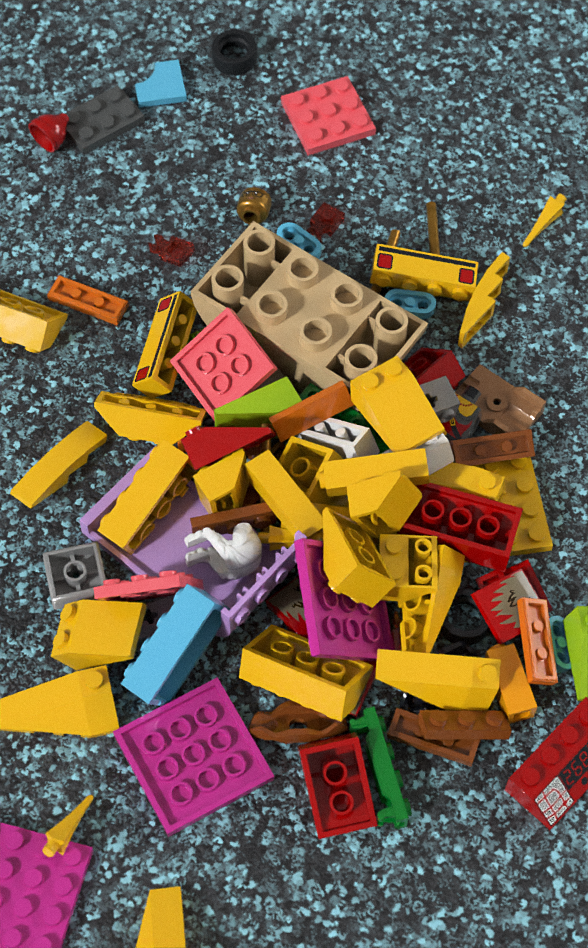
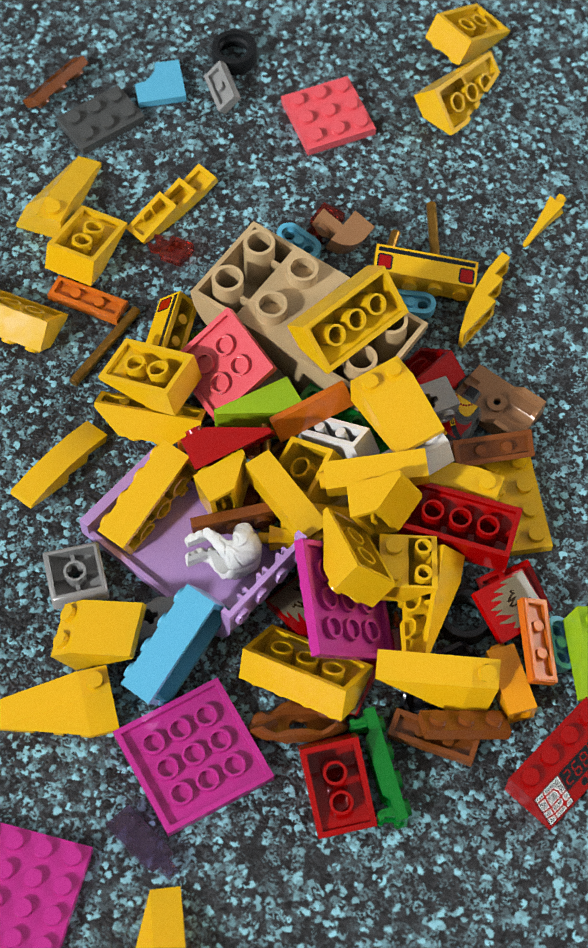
(49, 130): red helmet -> none
(56, 82): none -> dark orange plate
(60, 198): none -> yellow wedge
(60, 834): yellow piece -> none
(84, 245): none -> yellow slope
(105, 345): none -> pearl gold bar
(142, 842): none -> clear purple hinge
(145, 587): coral plate -> none
(152, 375): none -> yellow slope
(172, 205): none -> yellow slope
(222, 87): none -> light grey plate
(254, 205): pearl gold head -> none
(343, 237): none -> medium nougat brick
(348, 317): none -> yellow slope
(455, 96): none -> yellow wedge
(465, 33): none -> yellow slope

